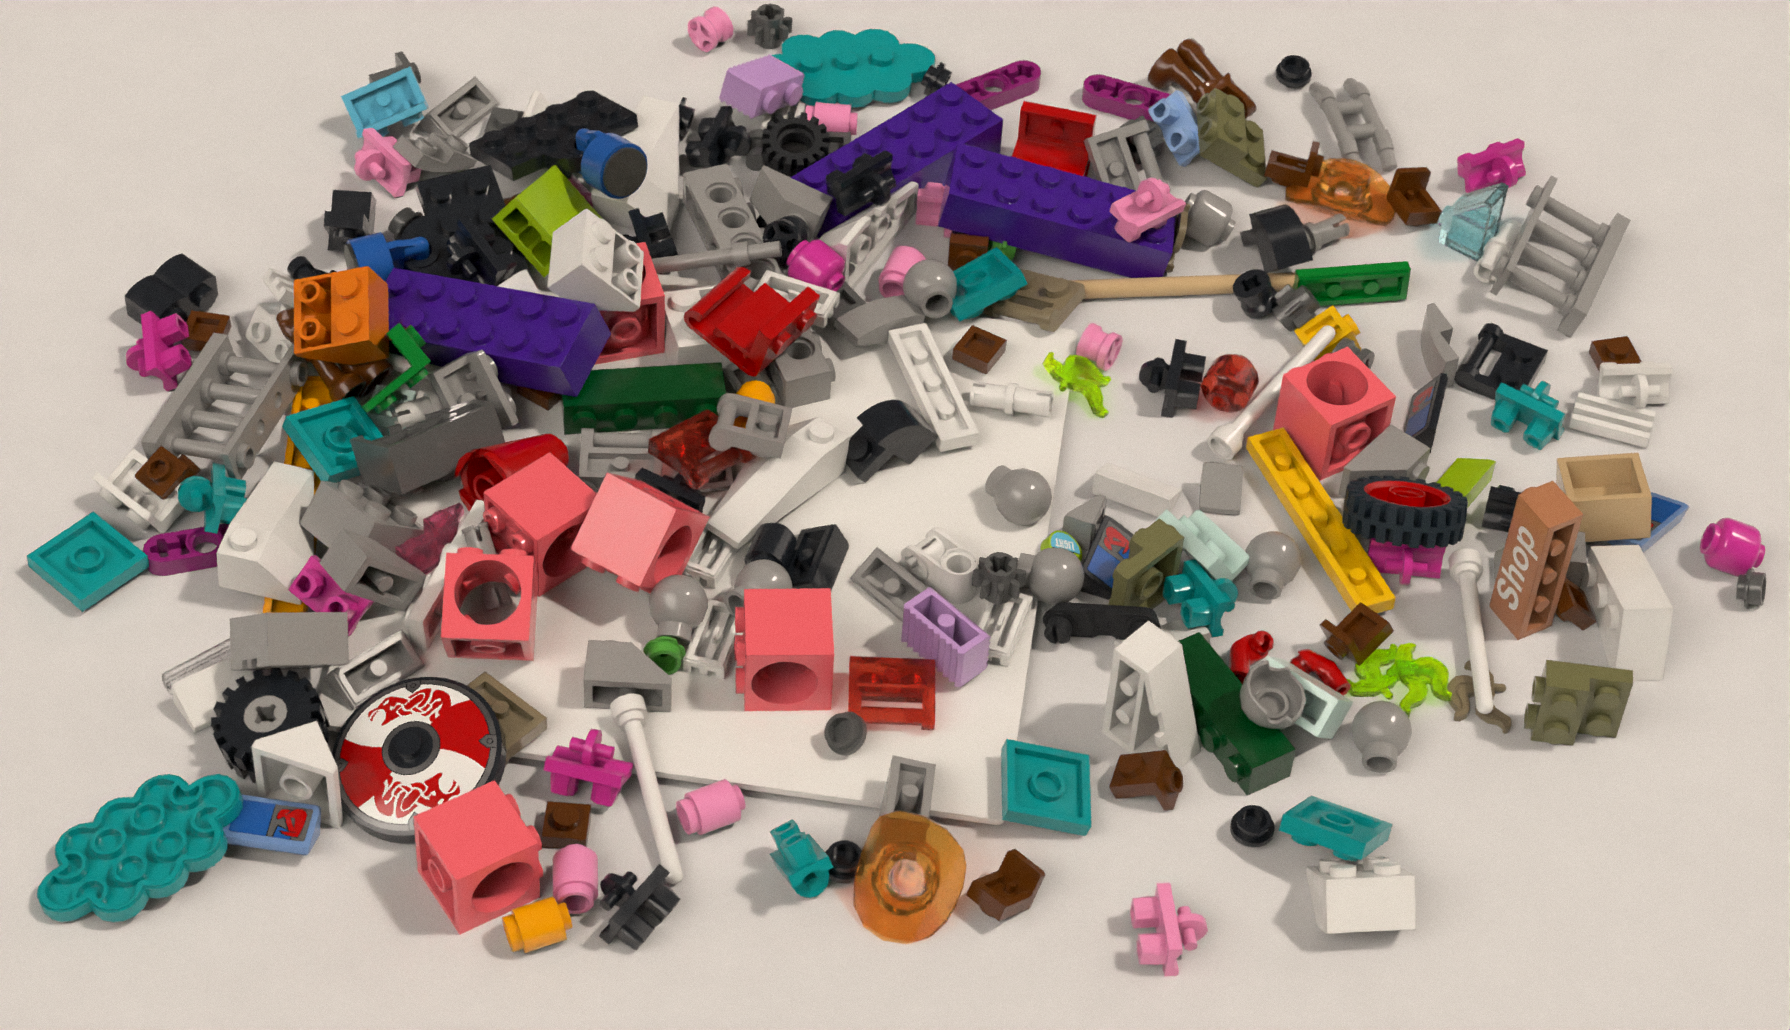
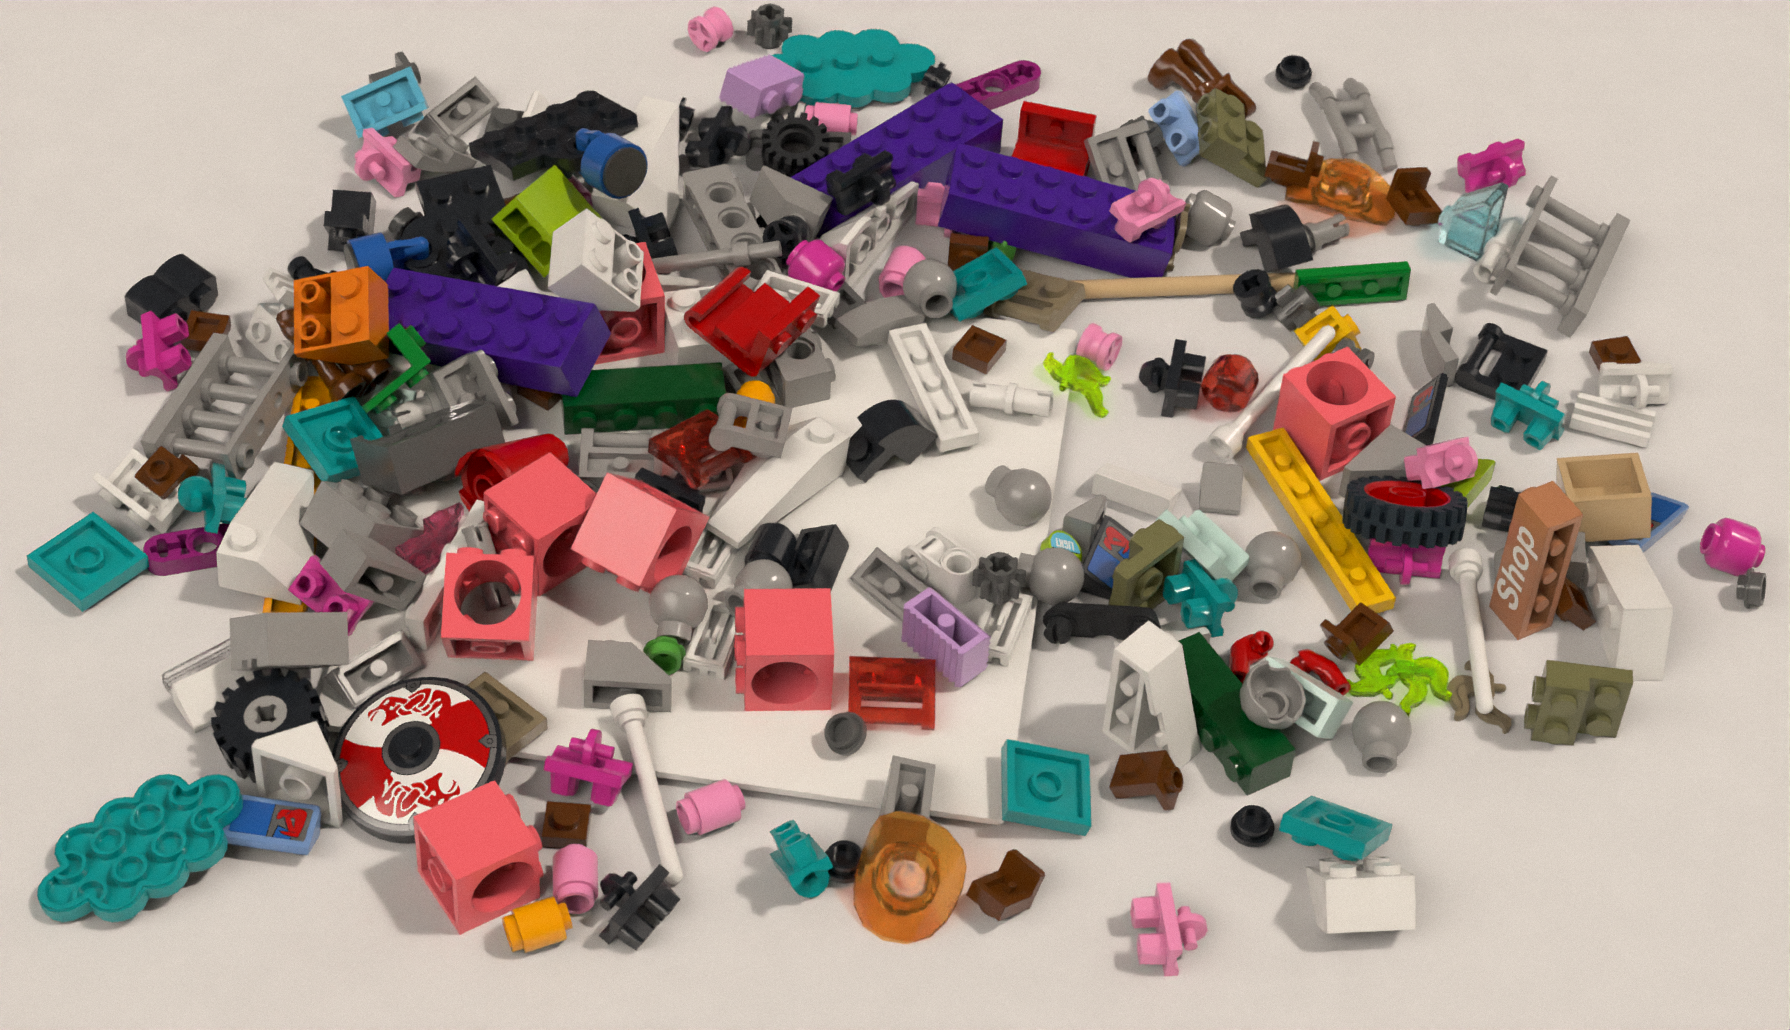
(1100, 94): magenta beam -> none
(1442, 463): none -> bright pink hips

